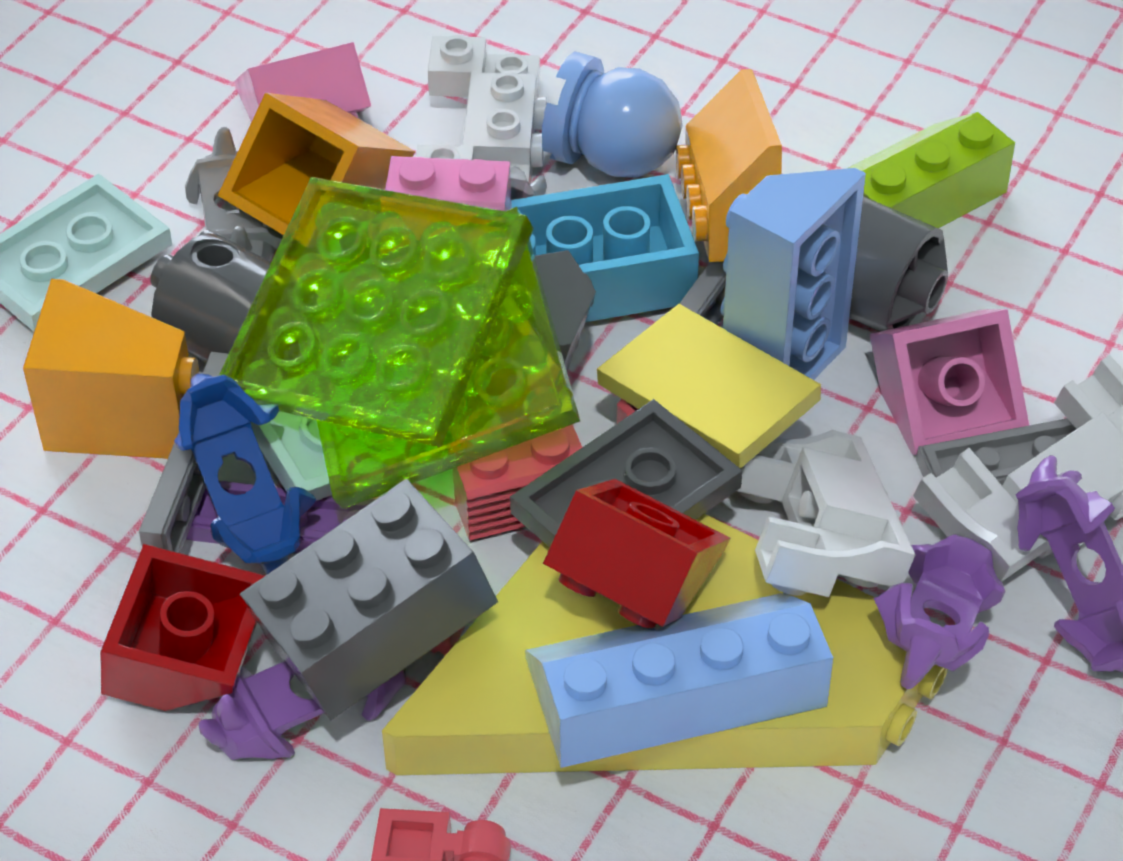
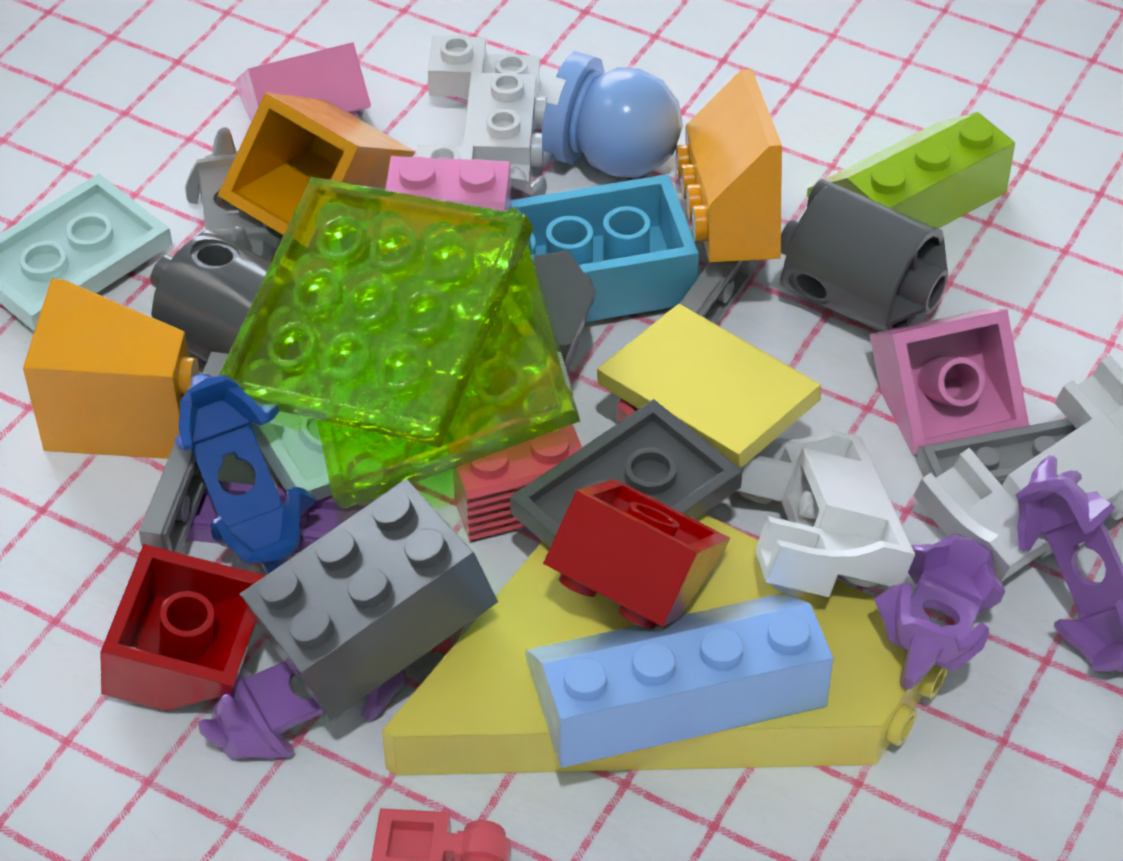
(794, 265): light blue slope -> none

